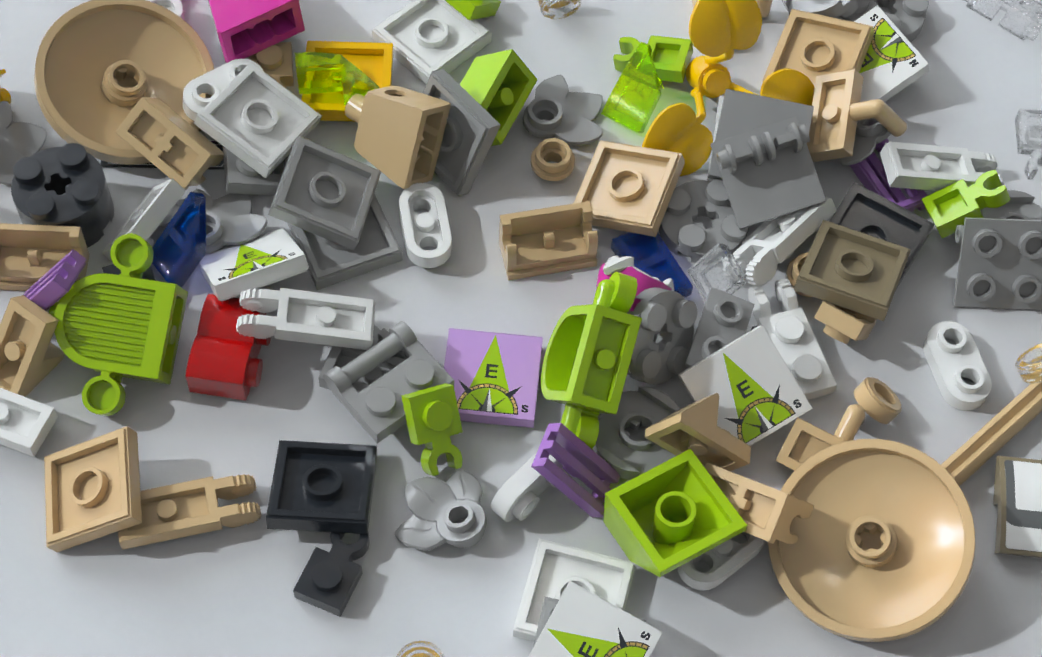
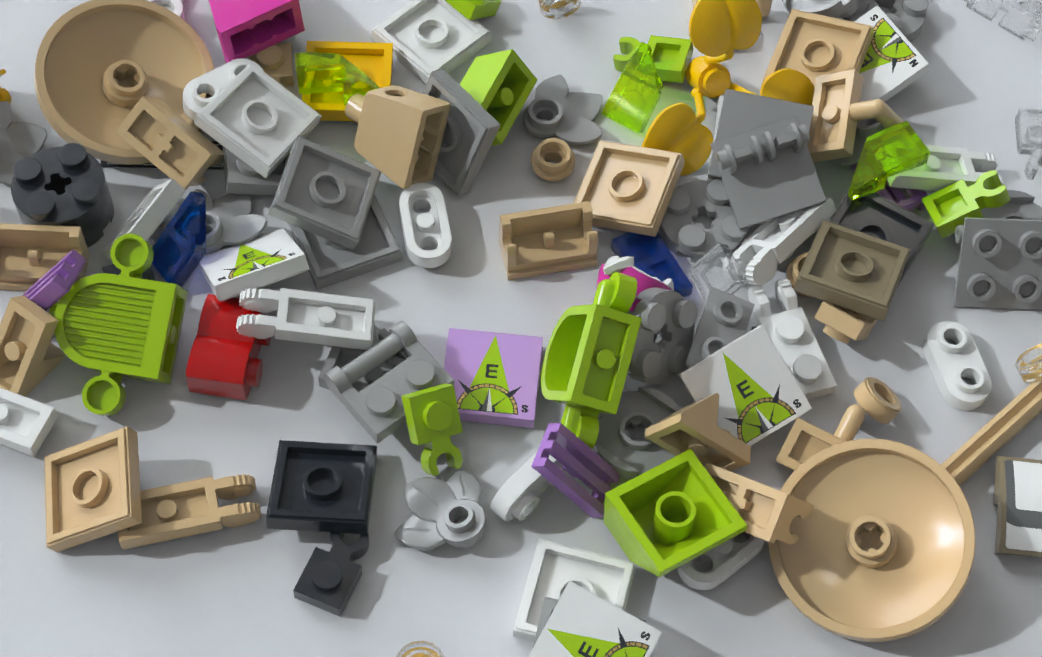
(886, 155): none -> clear neon green slope

